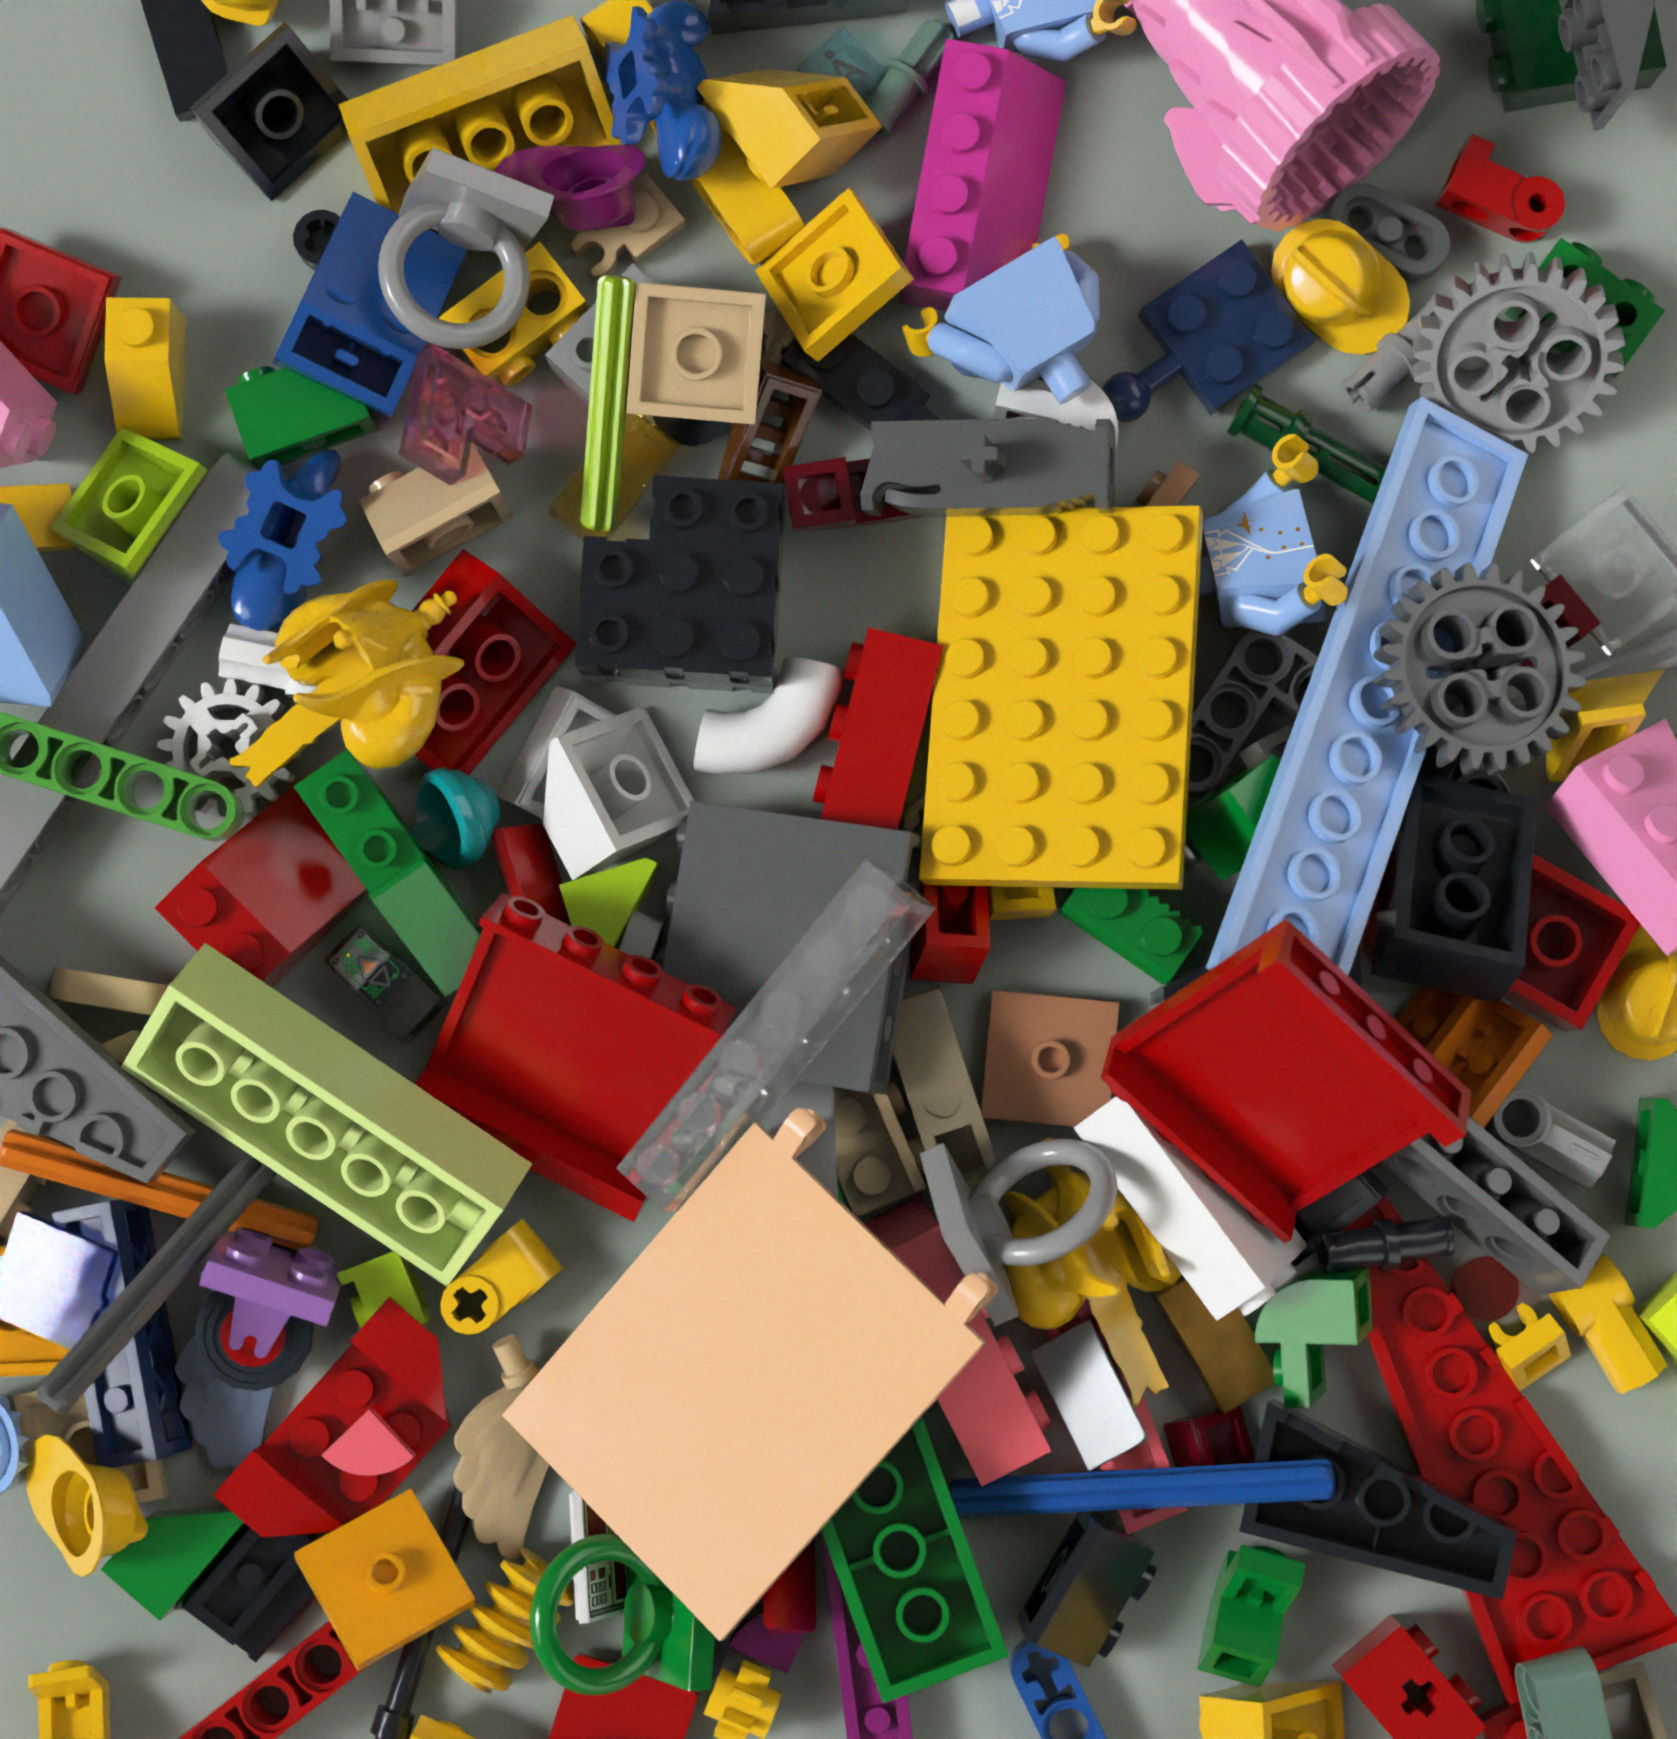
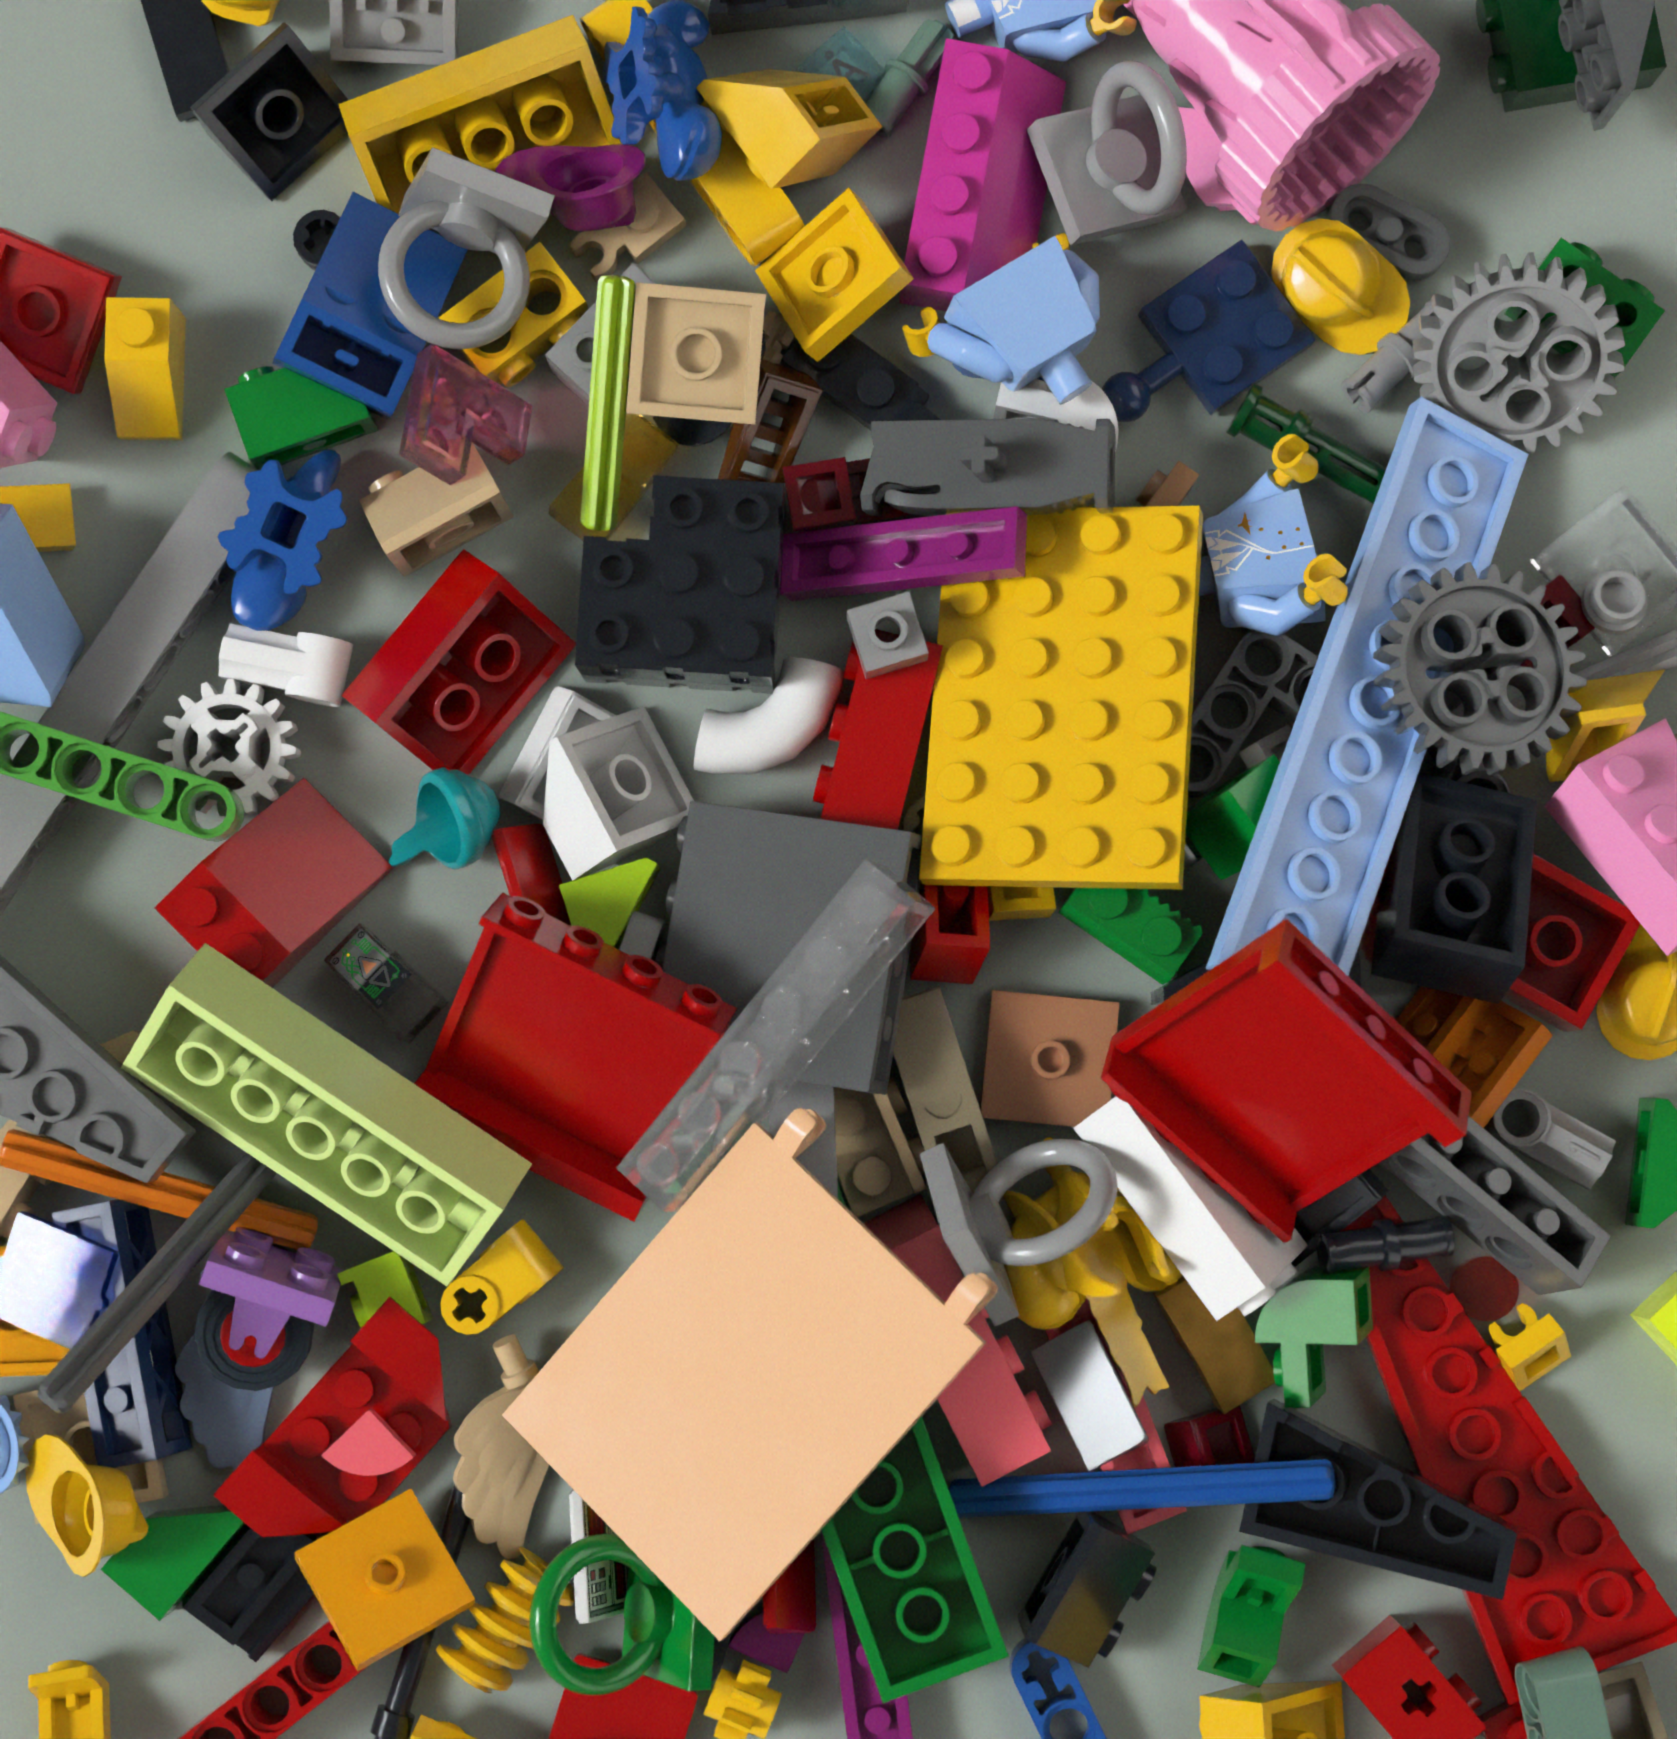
(105, 991): tan beam -> none
(128, 503): lime slope -> none
(368, 674): yellow hair -> none
(393, 868): green brick -> none
(883, 657): none -> light grey plate
(904, 554): none -> magenta plate
(1110, 161): none -> light grey tile
(1498, 196): red leg -> none
(1611, 1327): yellow piece -> none
(1614, 602): none -> light grey plate

